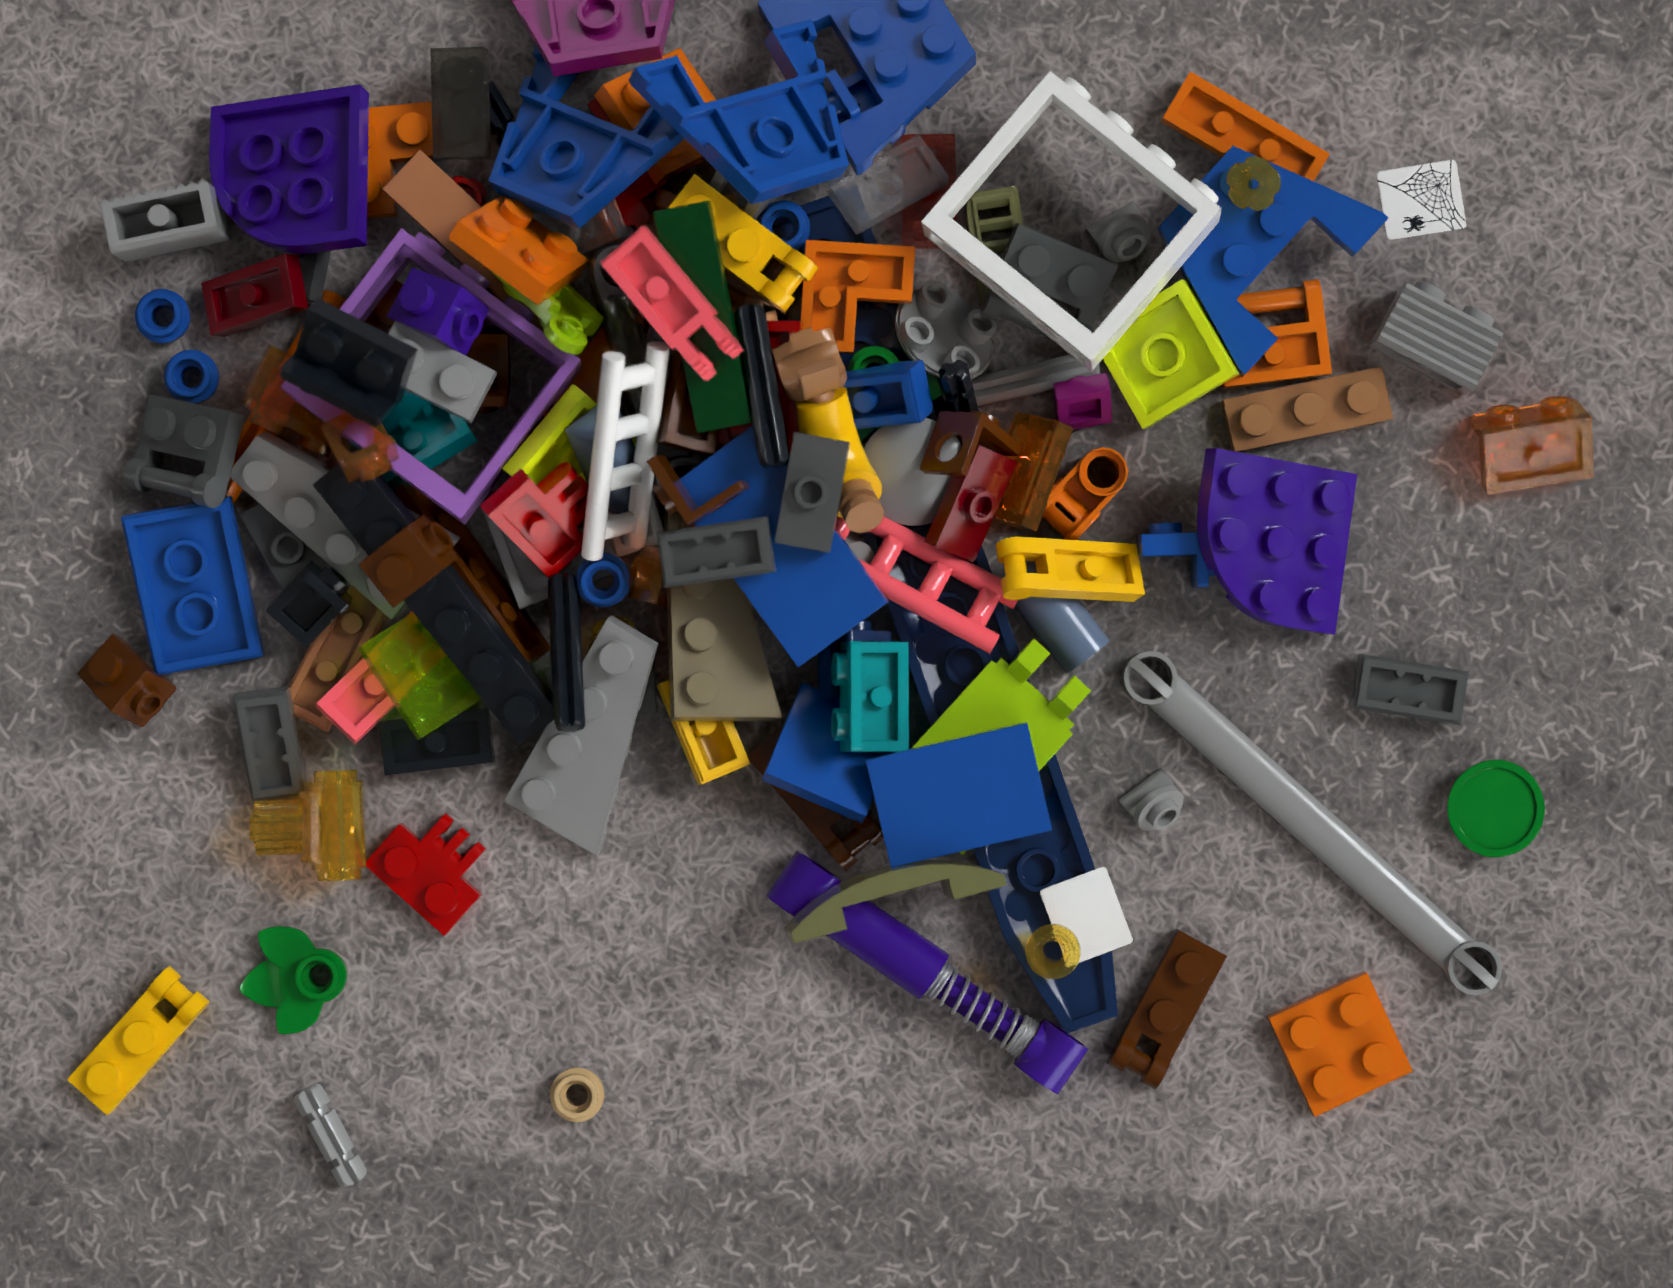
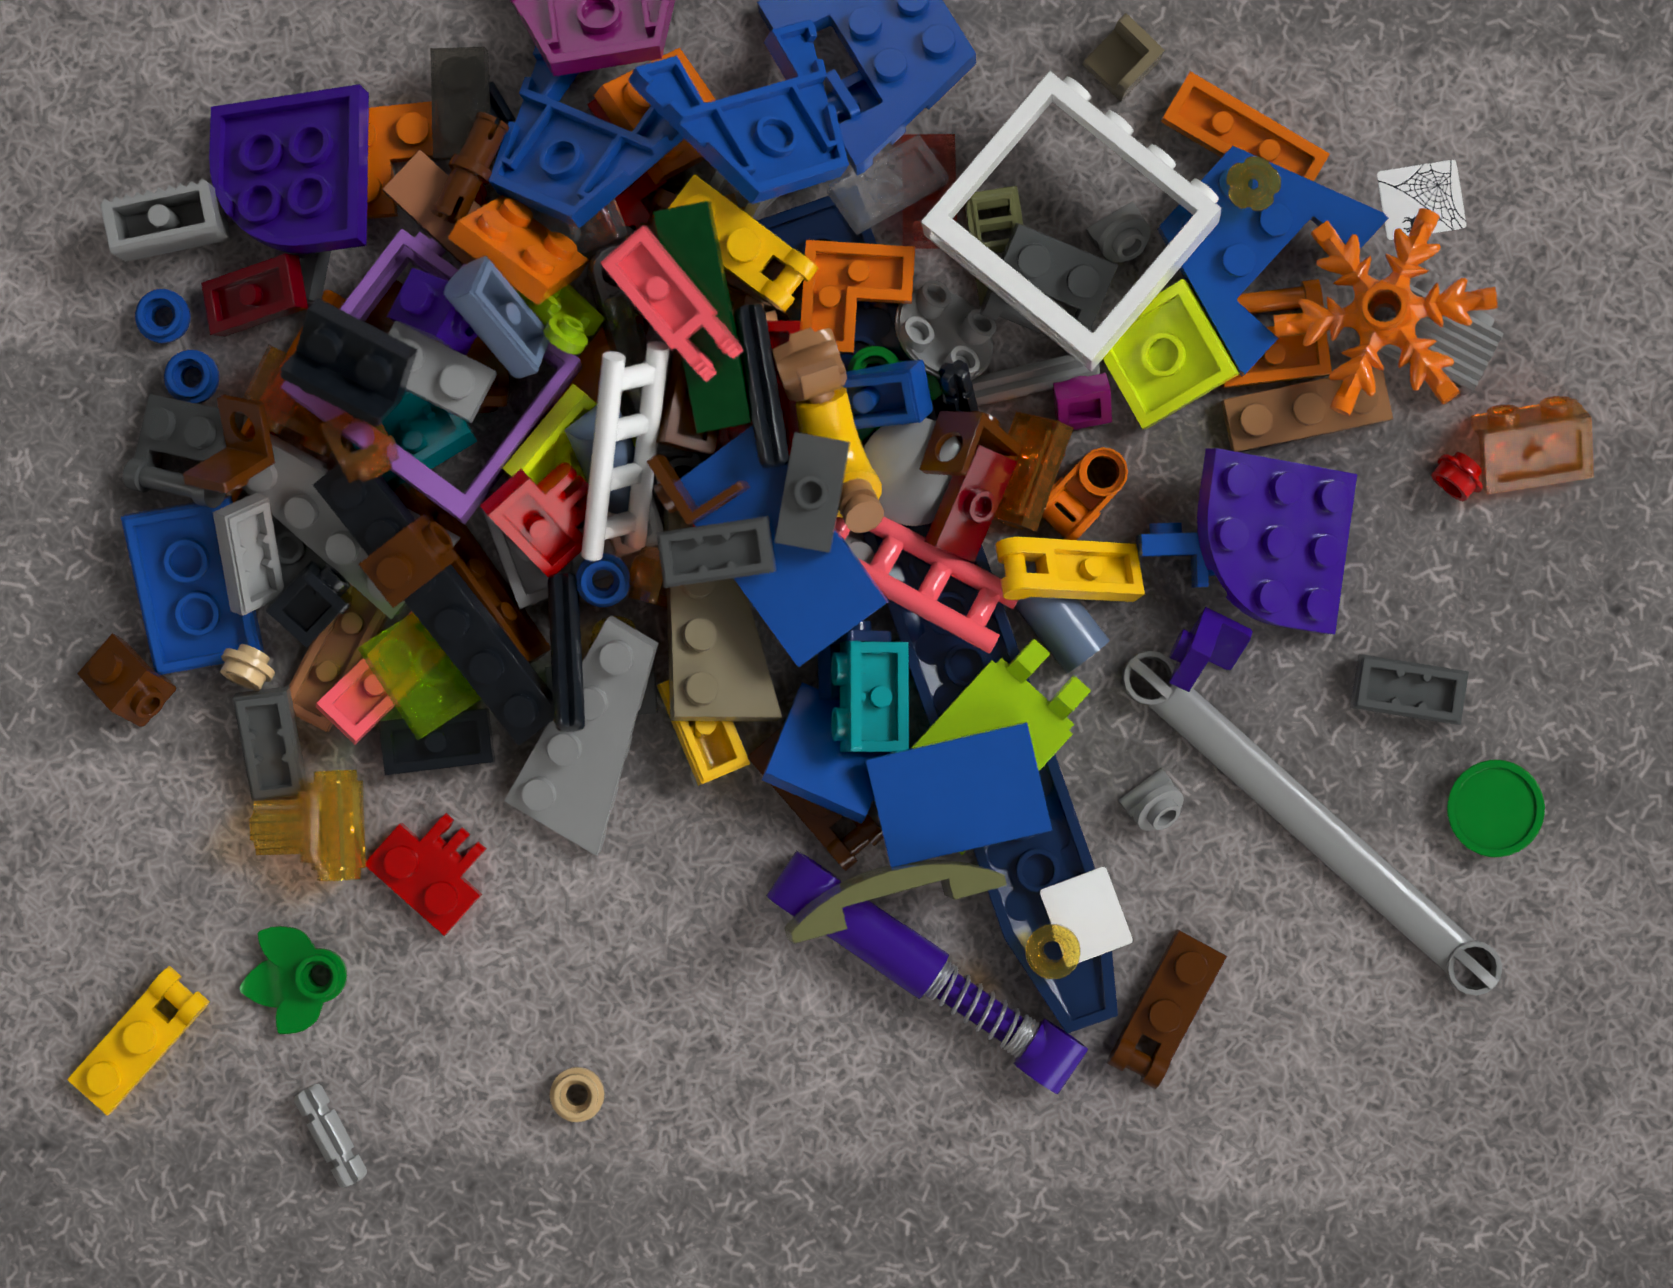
(242, 456): none -> reddish brown bracket
(247, 667): none -> tan plate
(249, 553): none -> light grey plate
(470, 168): none -> reddish brown pin
(498, 316): none -> sand blue brick
(793, 213): blue plate -> none
(1124, 57): none -> dark tan panel
(1212, 640): none -> dark purple bracket
(1339, 1043): orange plate -> none
(1392, 293): none -> orange piece
(1458, 475): none -> red plate

